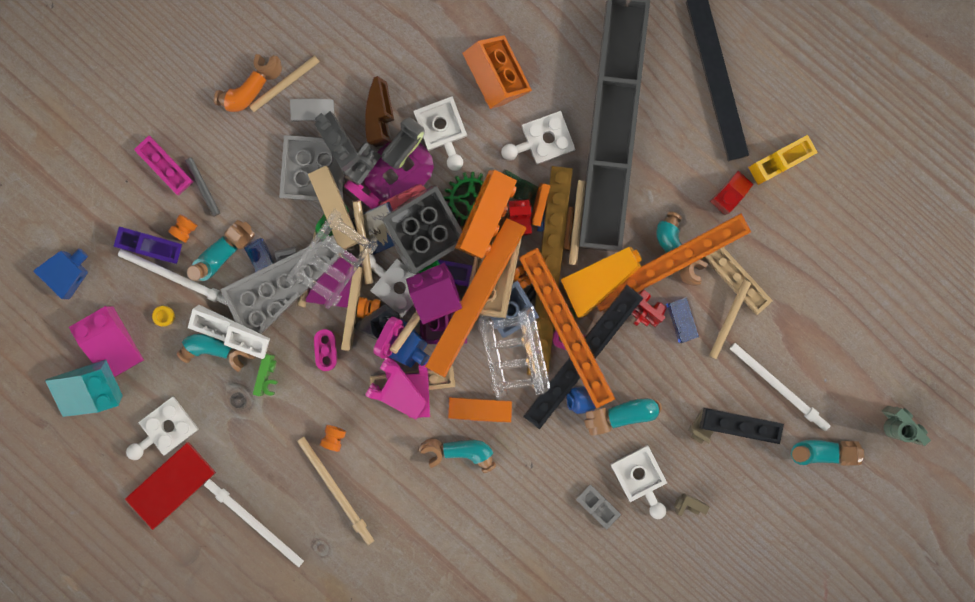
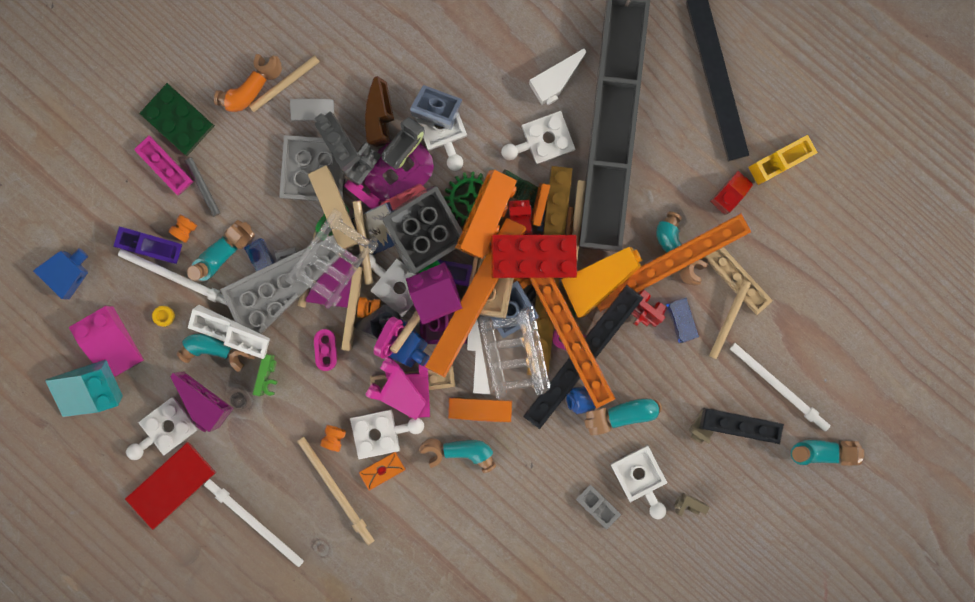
(176, 119): none -> dark green plate
(202, 404): none -> magenta slope
(382, 470): none -> orange tile
(385, 423): none -> white plate
(436, 107): none -> sand blue slope
(480, 375): none -> white slope
(496, 71): orange slope -> none
(534, 256): none -> red plate
(552, 81): none -> white slope
(902, 427): sand green plate -> none

